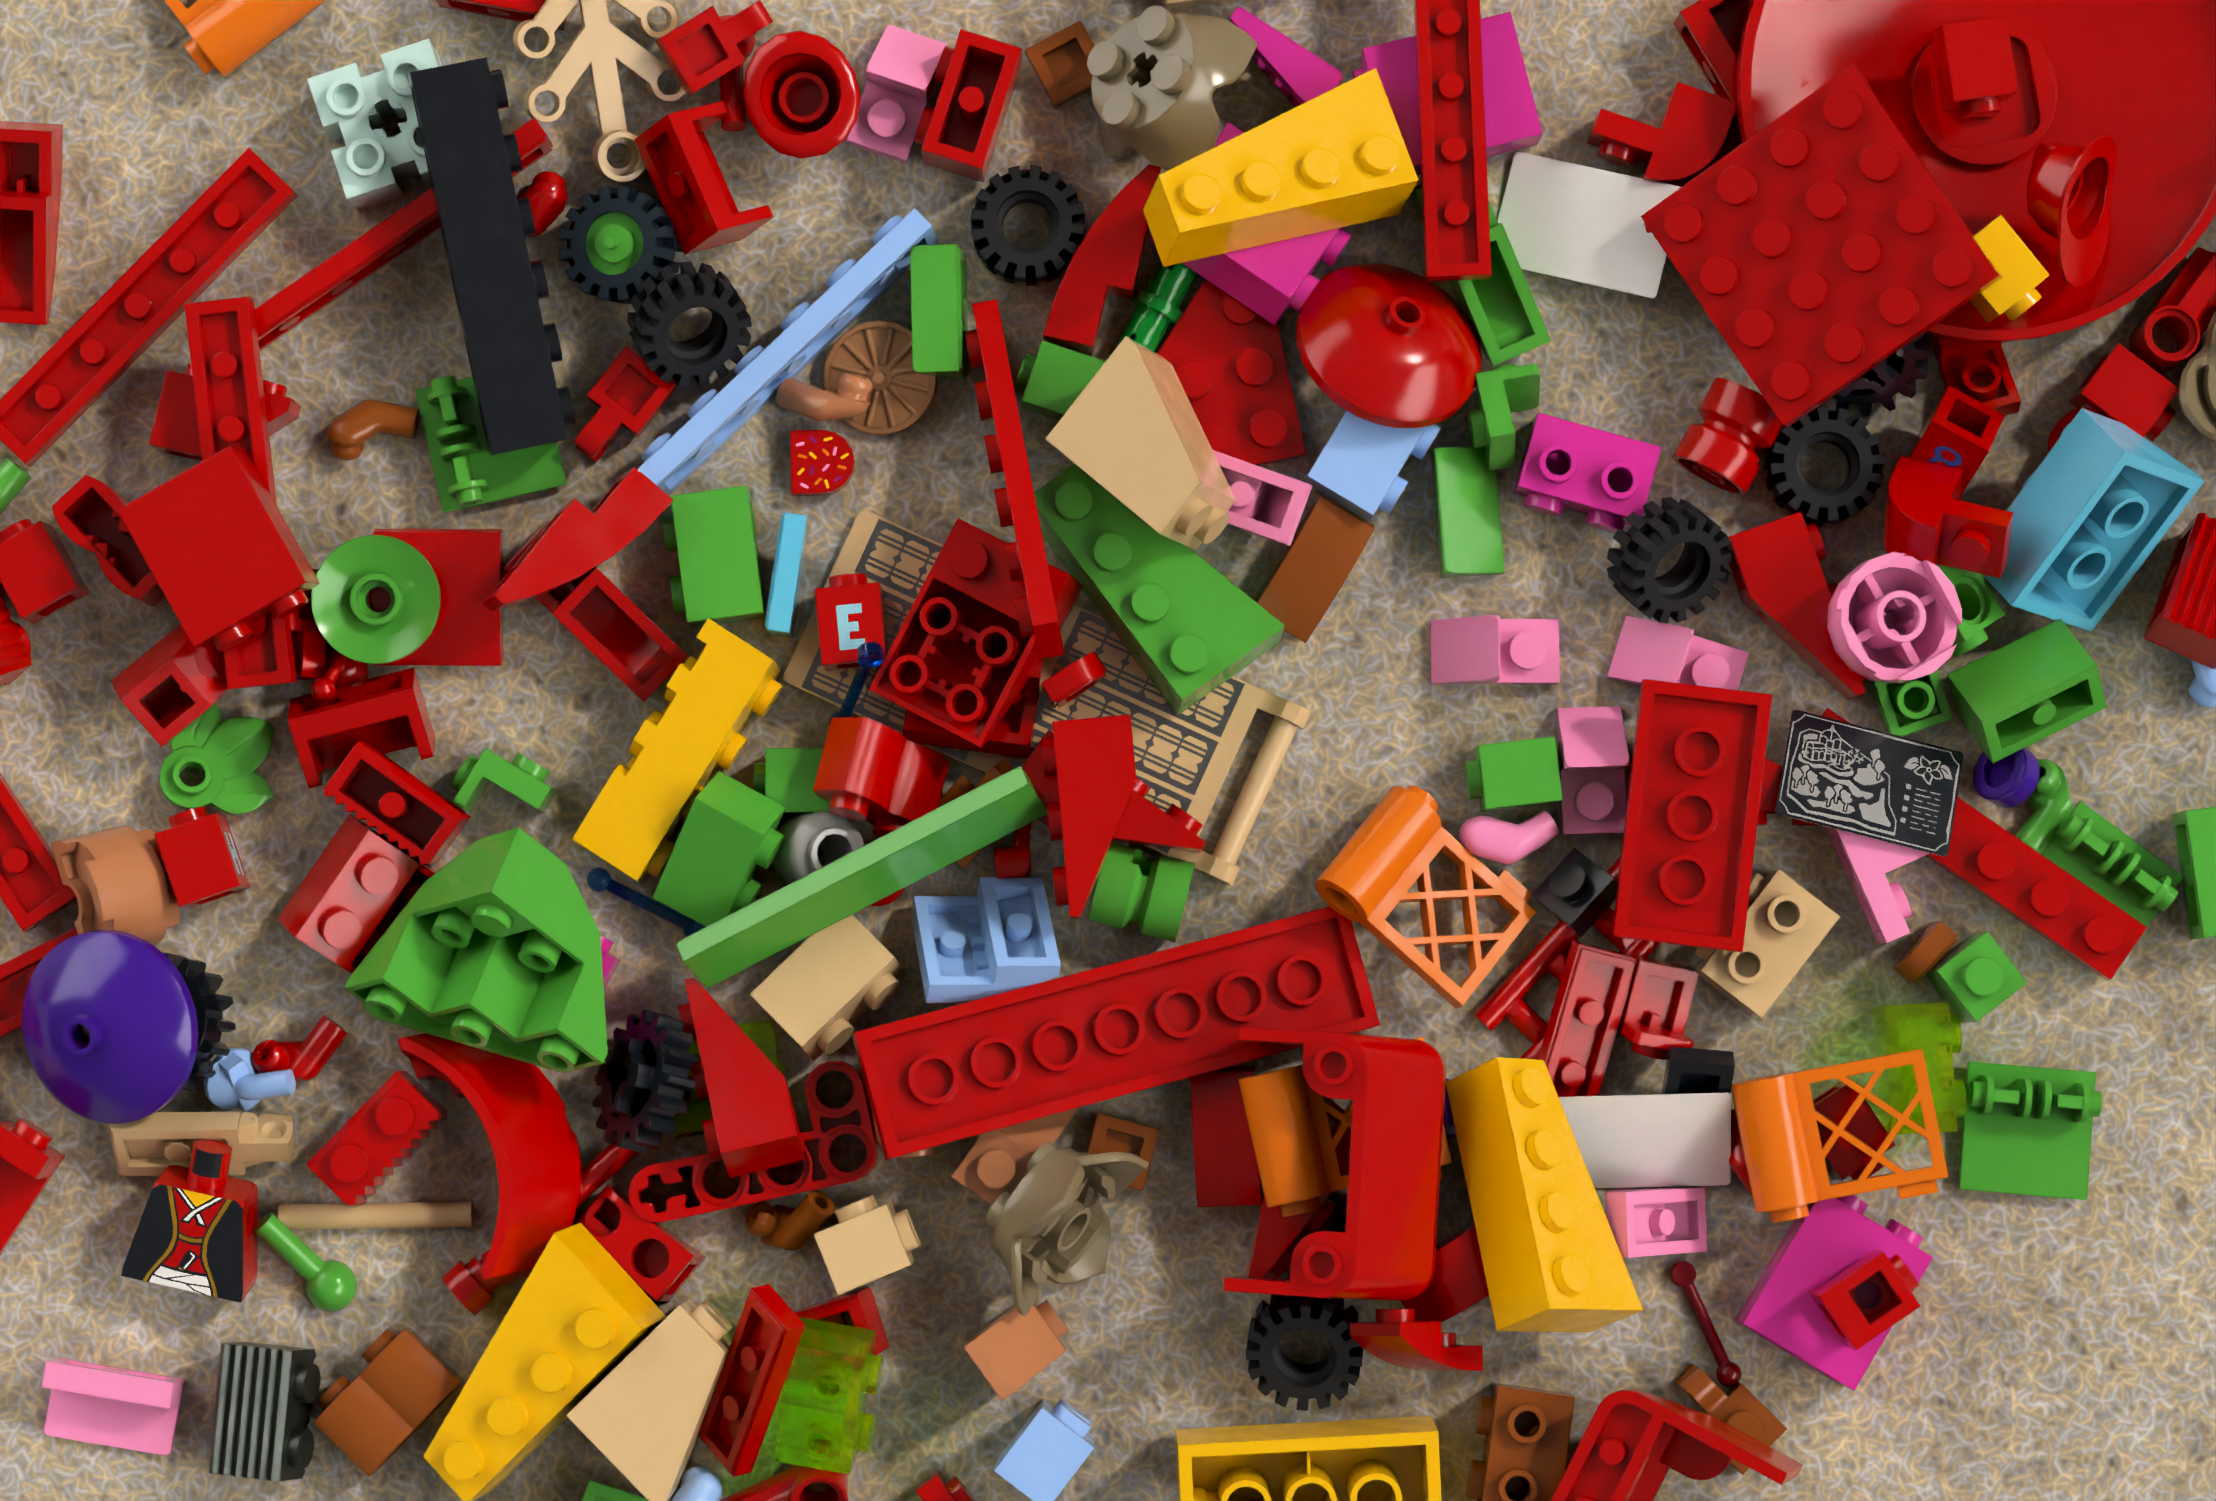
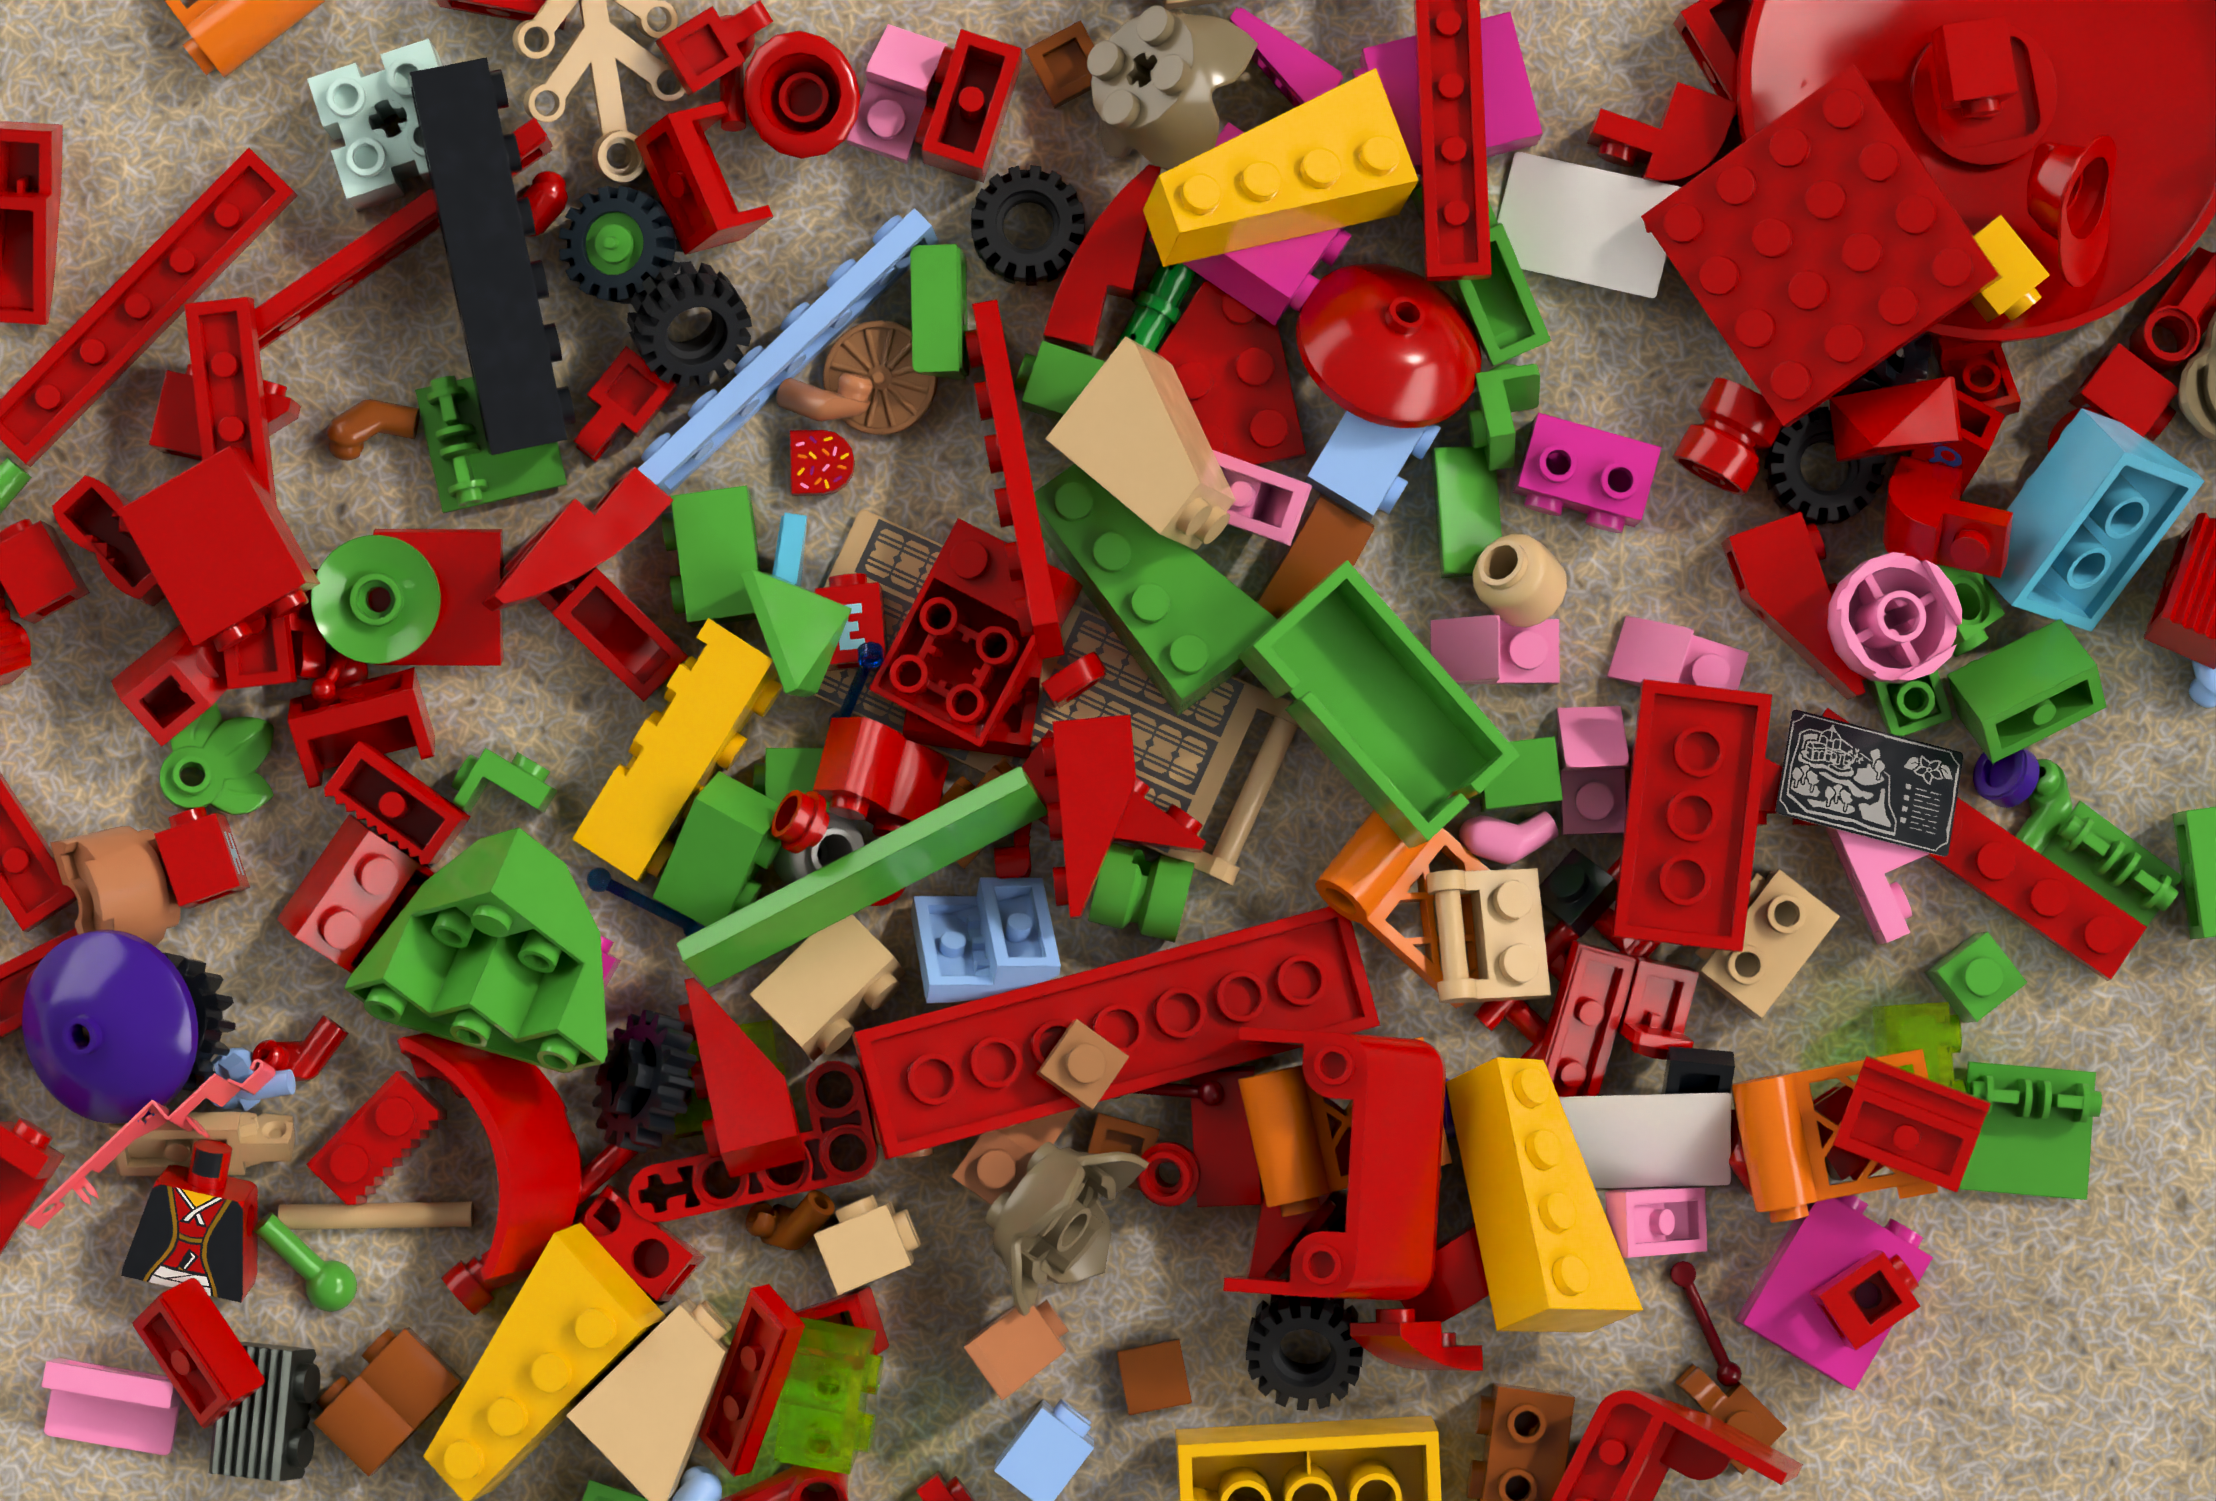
(198, 1351): none -> red slope
(214, 1088): none -> coral piece
(798, 629): none -> bright green slope
(800, 820): none -> red plate
(1082, 1065): none -> medium nougat plate
(1154, 1376): none -> dark orange tile
(1158, 1190): none -> red plate
(1209, 1092): none -> dark red hinge
(1379, 705): none -> bright green piece
(1505, 930): none -> tan plate
(1519, 580): none -> tan head
(1649, 542): black tyre -> none
(1895, 419): none -> red slope
(1911, 1123): none -> red plate
(1925, 951): dark orange tile -> none

